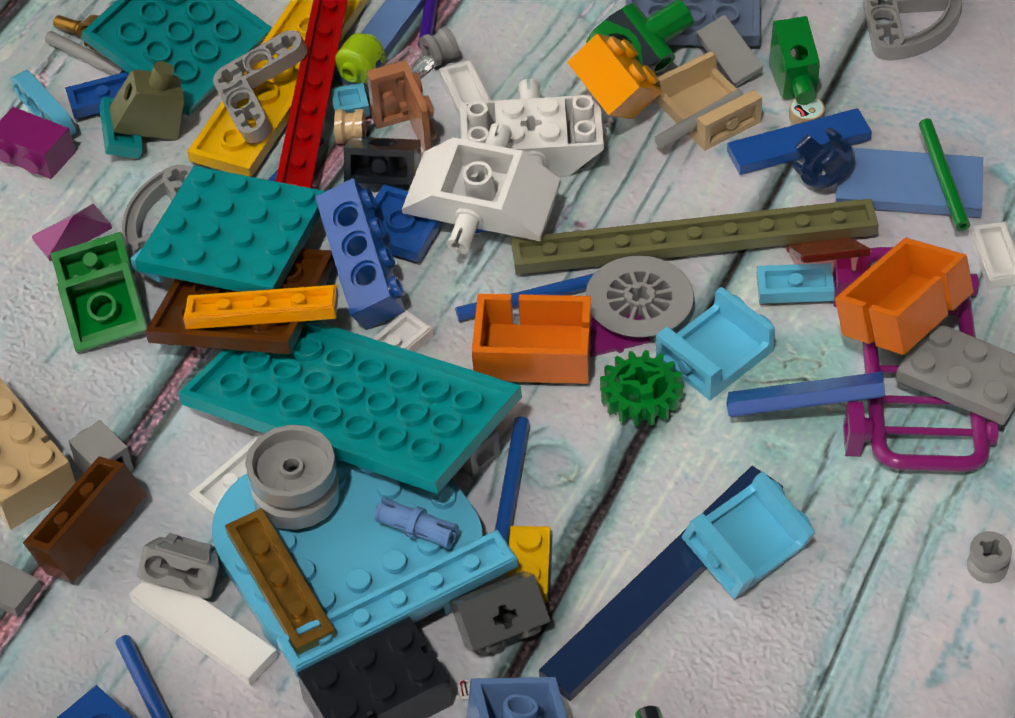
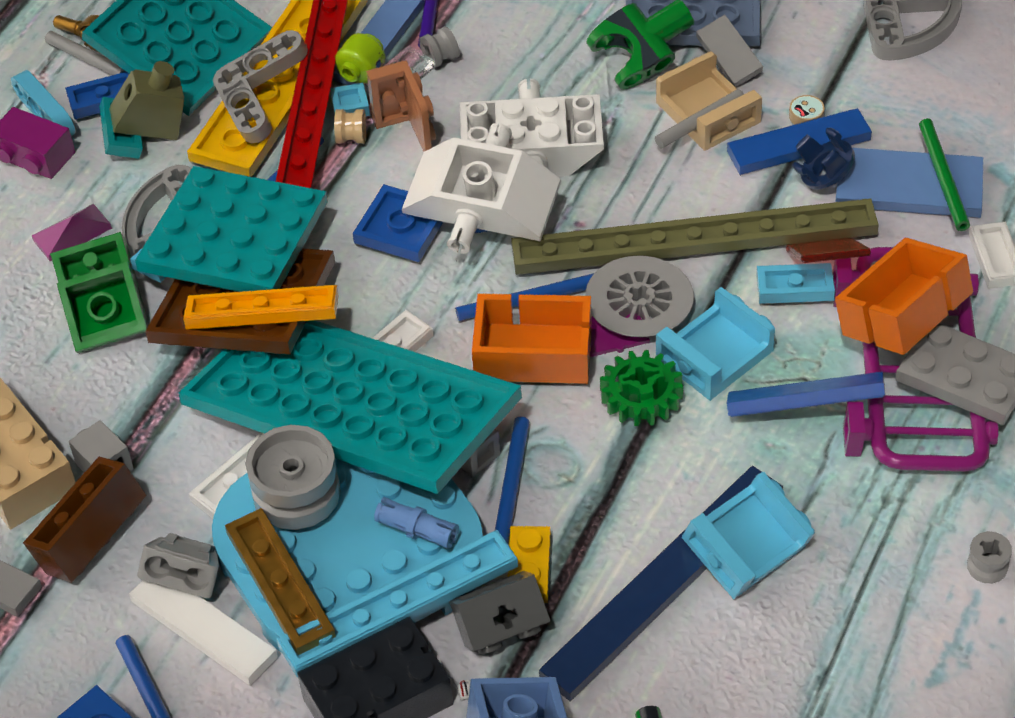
(361, 253): blue brick -> none
(381, 160): black brick -> none
(463, 84): white tile -> none
(615, 76): light orange brick -> none
(795, 75): green torso -> none

